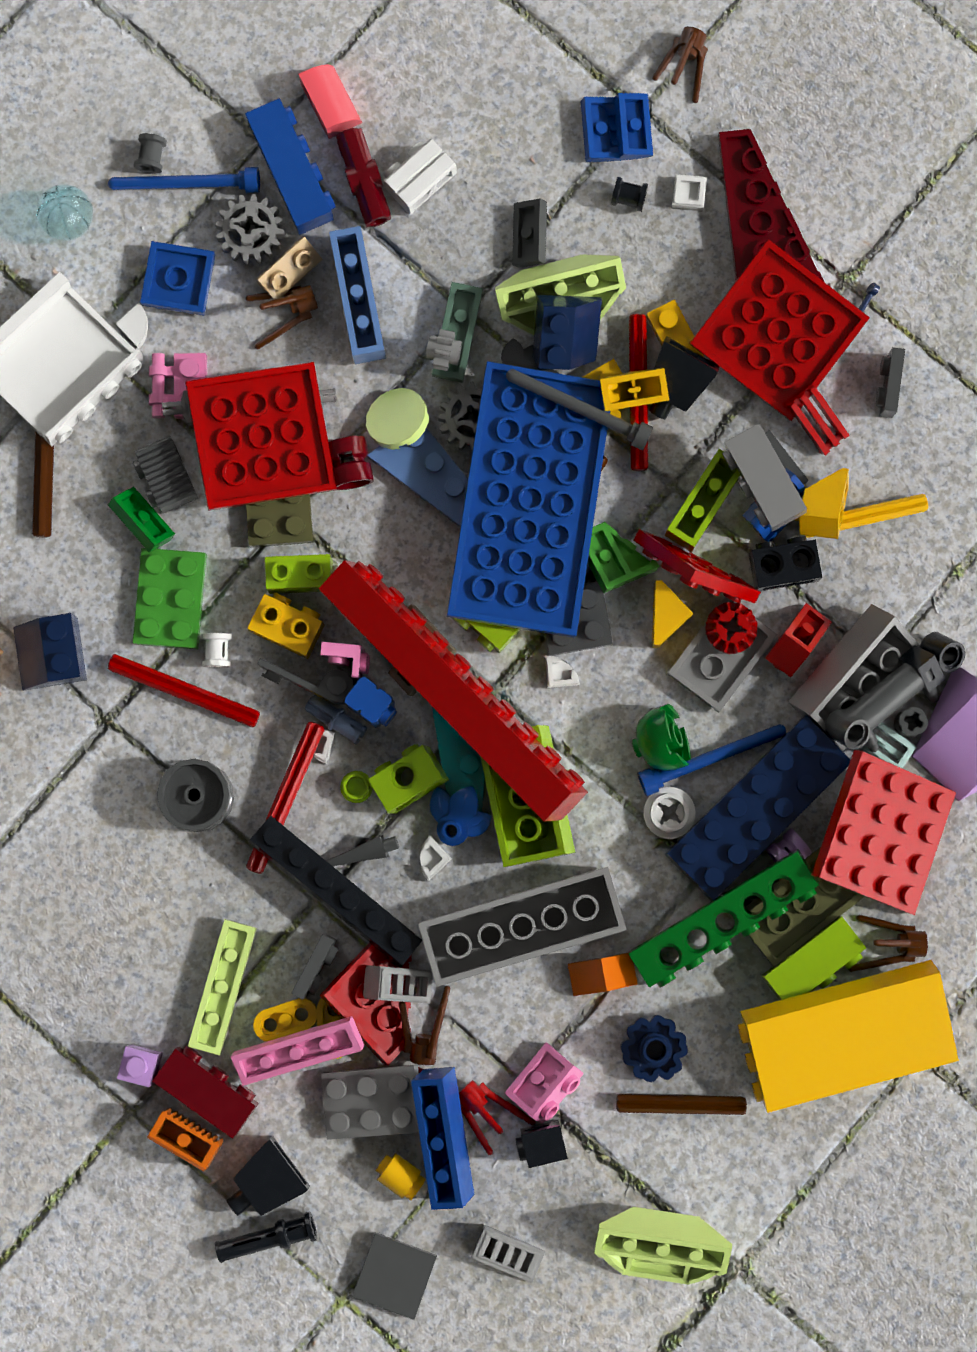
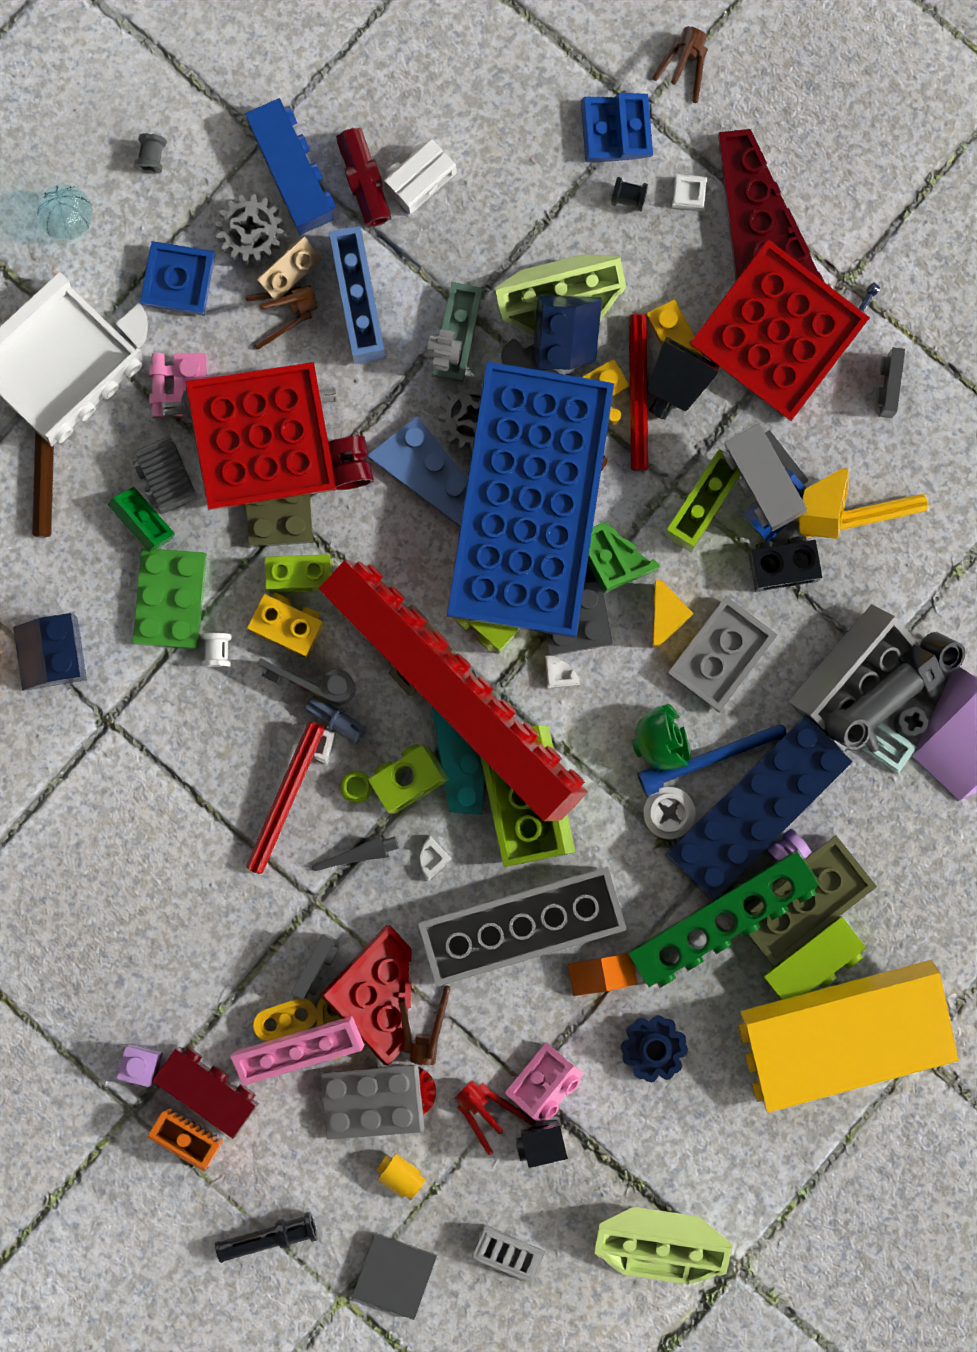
(177, 788): dark grey wheel -> none
(183, 690): red axle -> none
(222, 987): yellowish green plate -> none
(246, 180): blue piece -> none
(267, 1181): black torso -> none
(329, 99): coral brick -> none
(335, 891): black plate -> none
(341, 654): bright pink bracket -> none
(371, 703): blue brick -> none
(378, 984): light grey slope -> none
(397, 418): yellowish green tile -> none
(442, 1138): blue brick -> none
(458, 811): blue plate -> none
(529, 233): dark grey plate -> none
(634, 389): yellow slope -> none
(637, 433): dark grey piece -> none
(681, 1104): reddish brown axle -> none
(694, 569): red plate -> none
(718, 635): red gear -> none
(798, 640): red slope -> none
(833, 440): red tile -> none
(883, 832): plate -> none
(910, 943): reddish brown plant -> none

